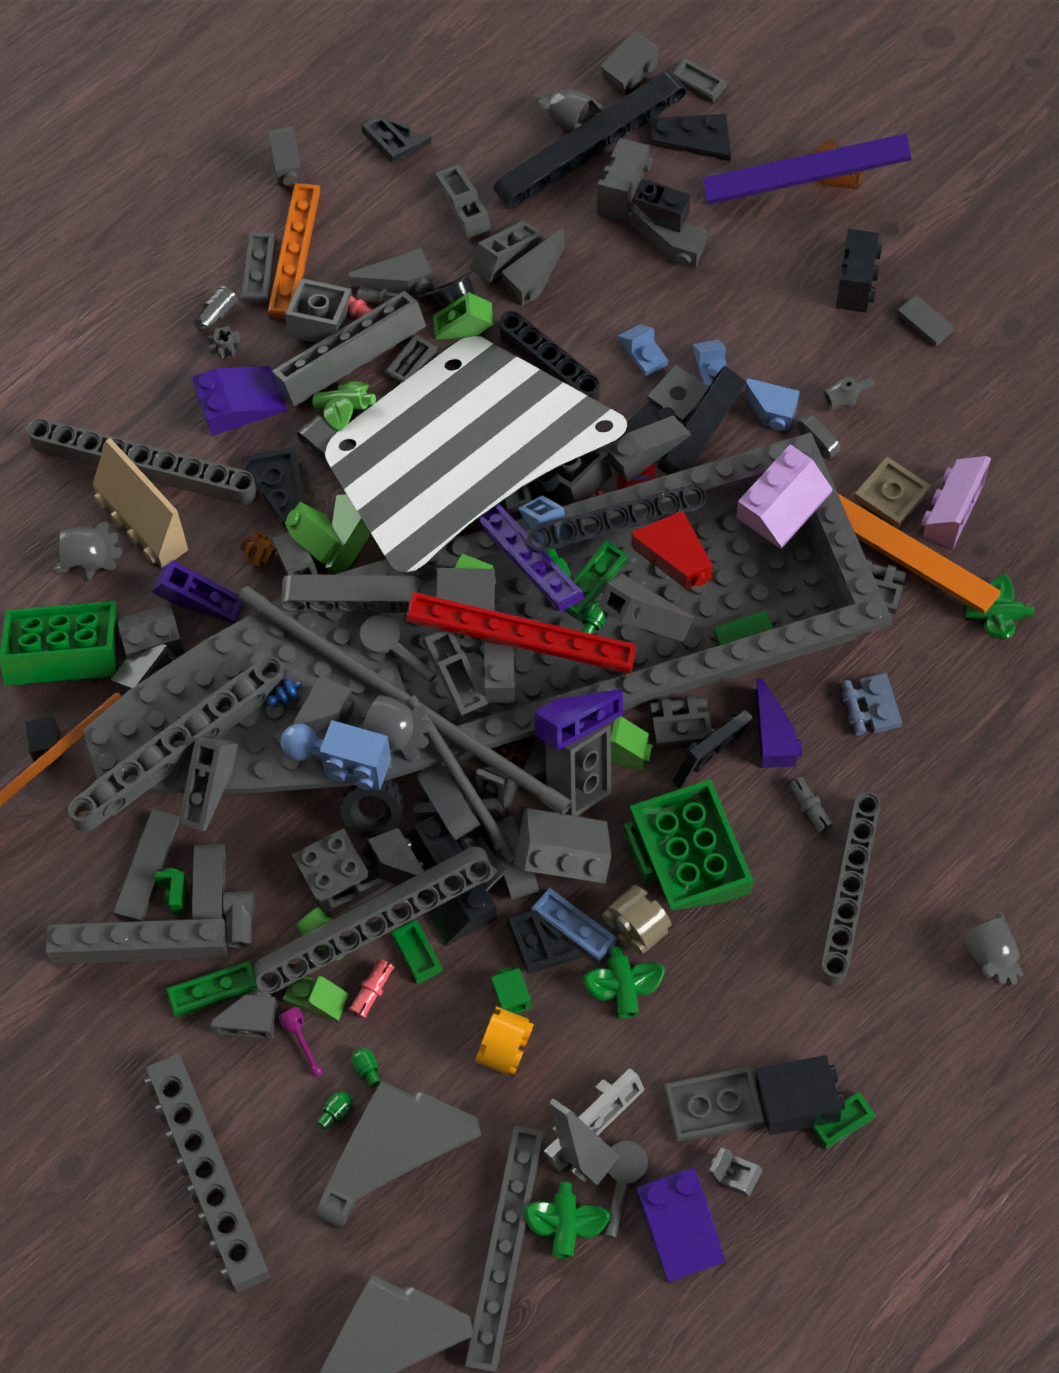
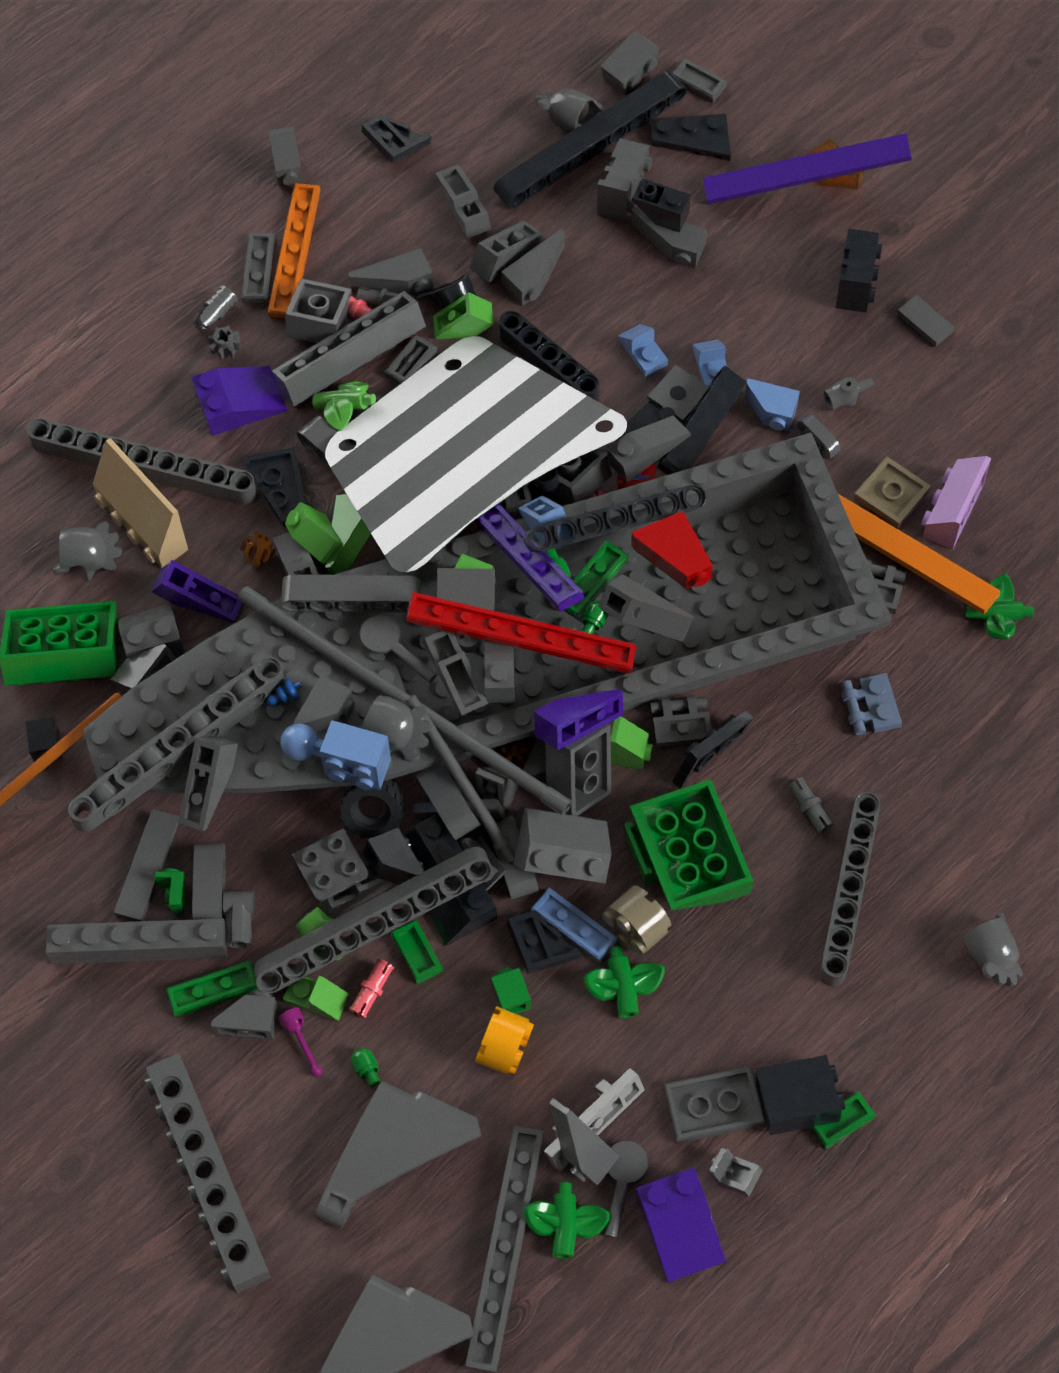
(335, 1109): green cylinder -> none
(743, 628): green tile -> none
(775, 730): dark purple slope -> none
(784, 497): lavender slope -> none

